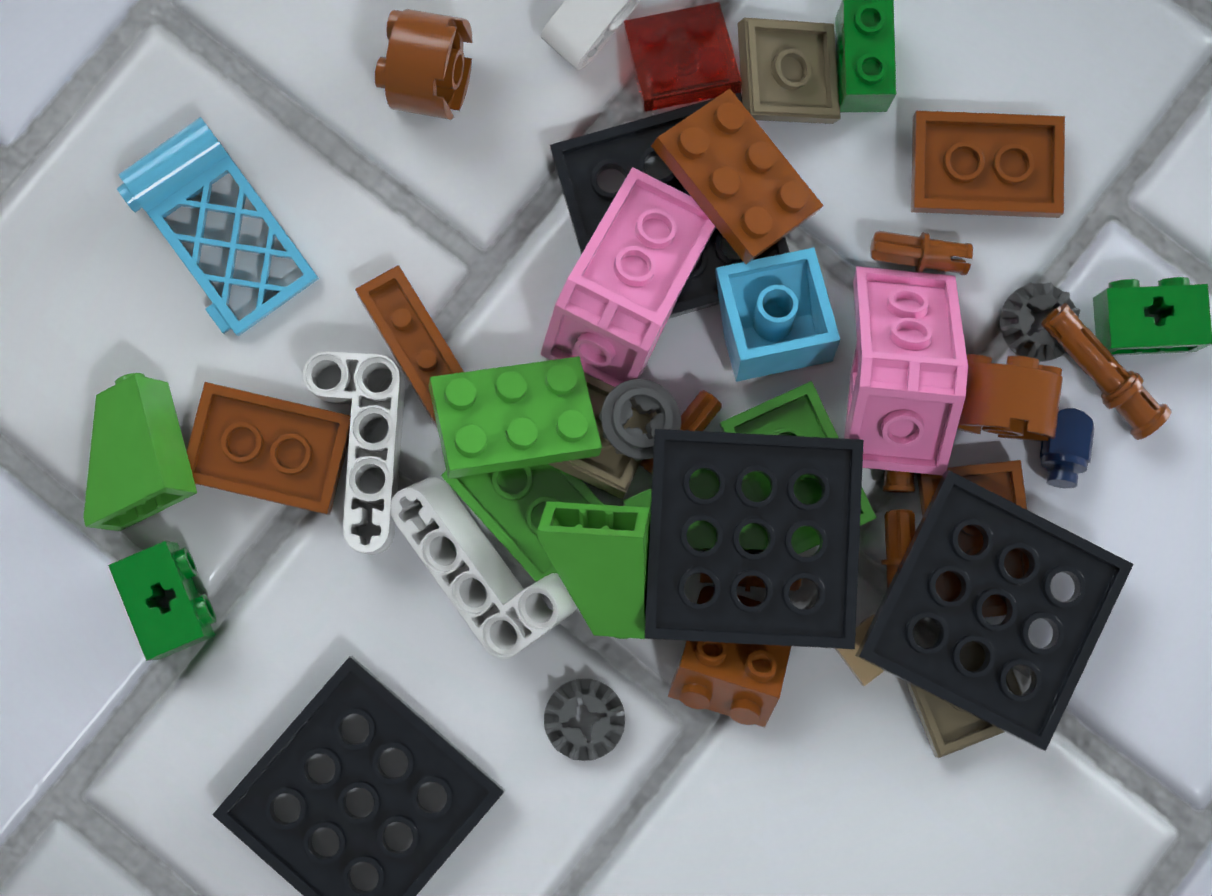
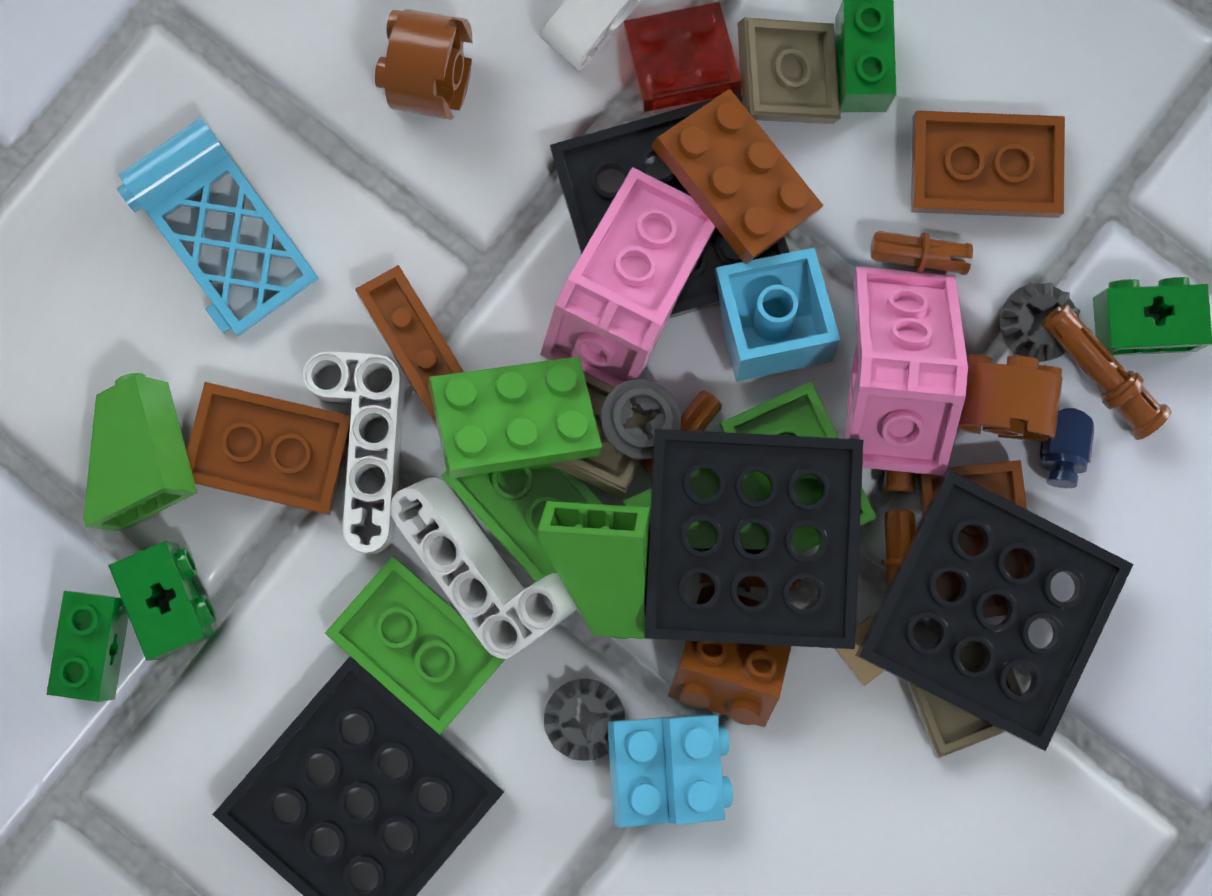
(88, 647): none -> green brick
(414, 645): none -> bright green plate
(668, 770): none -> medium azure plate

